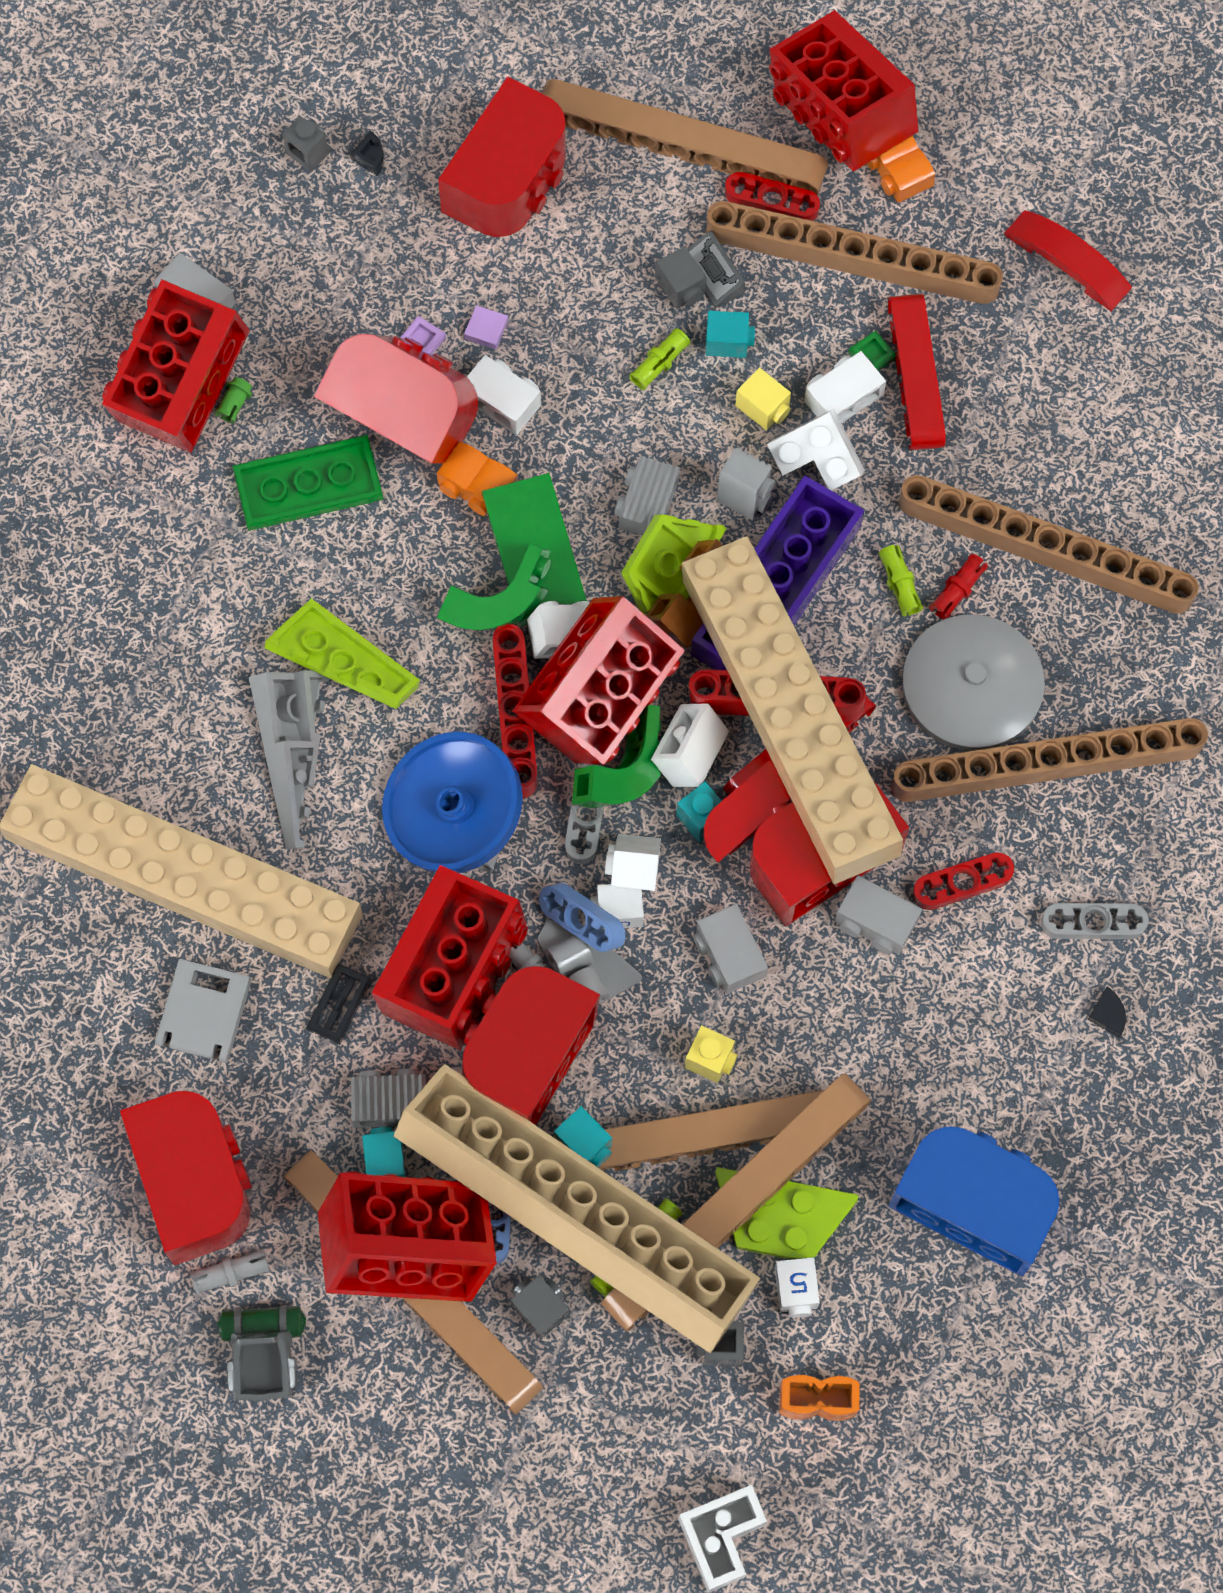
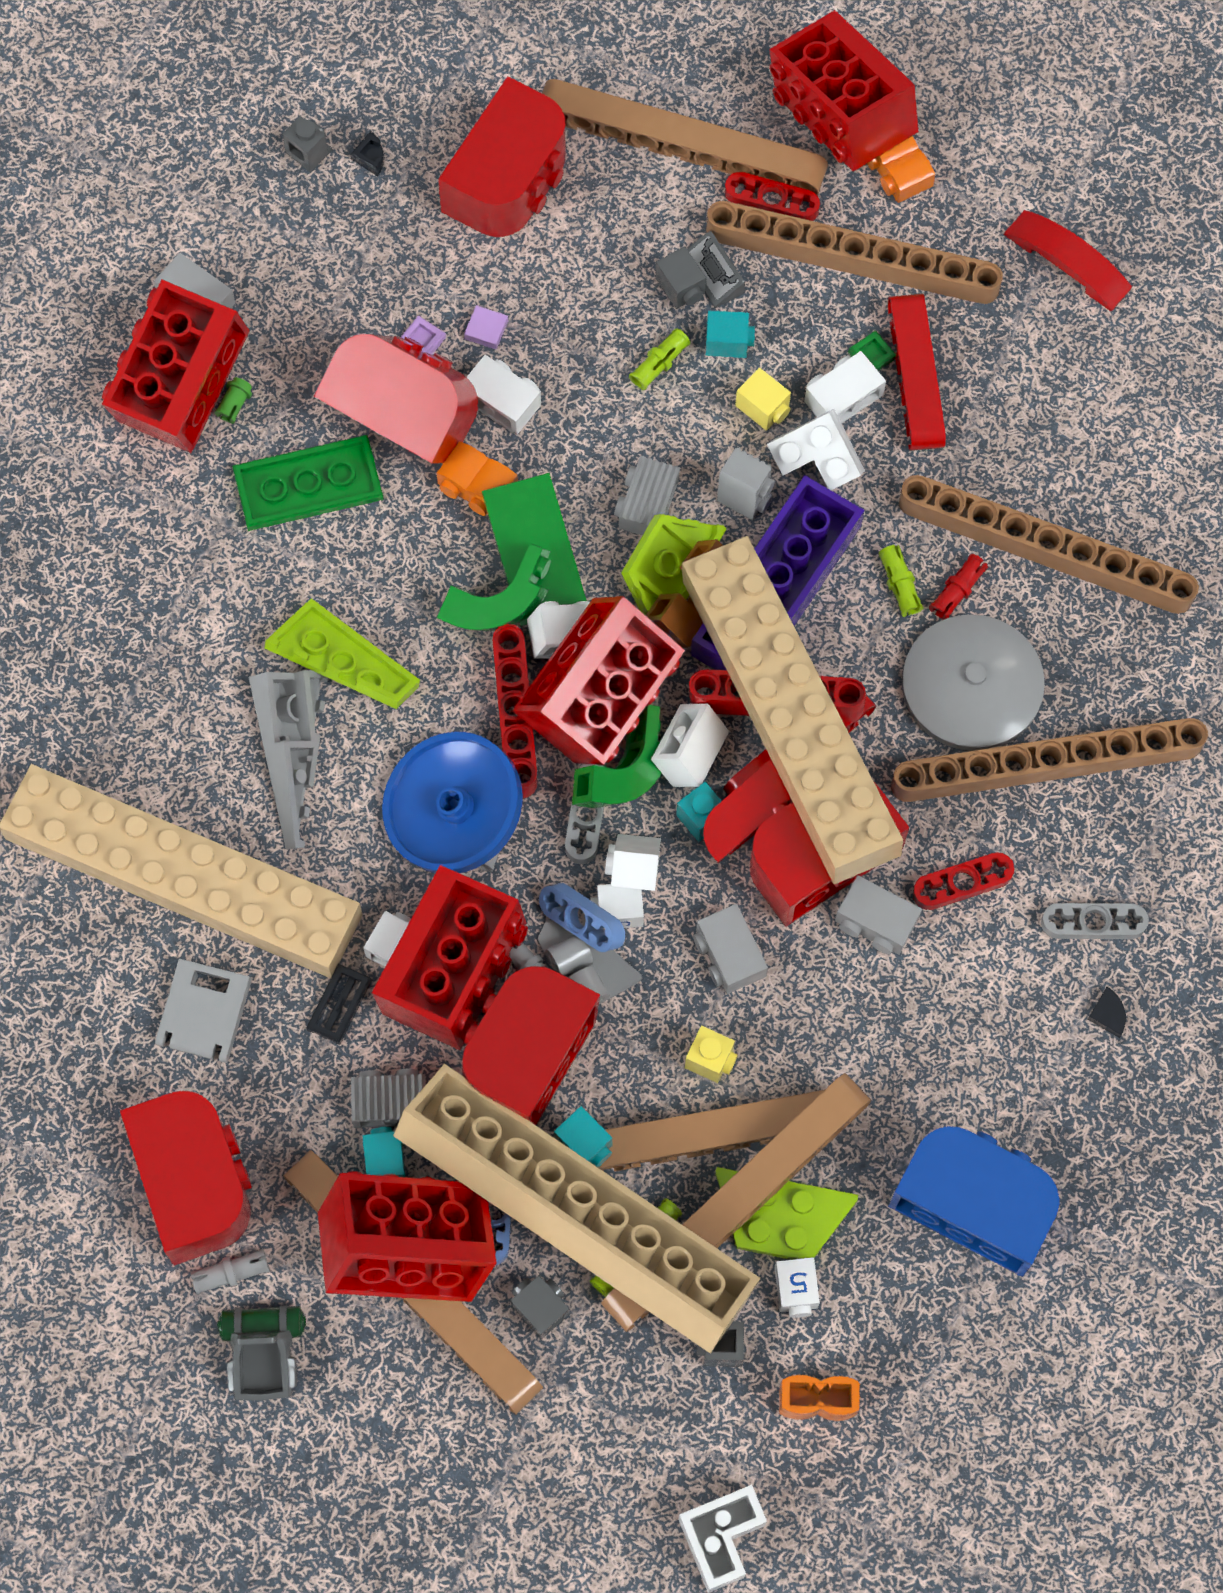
(385, 937): none -> white brick

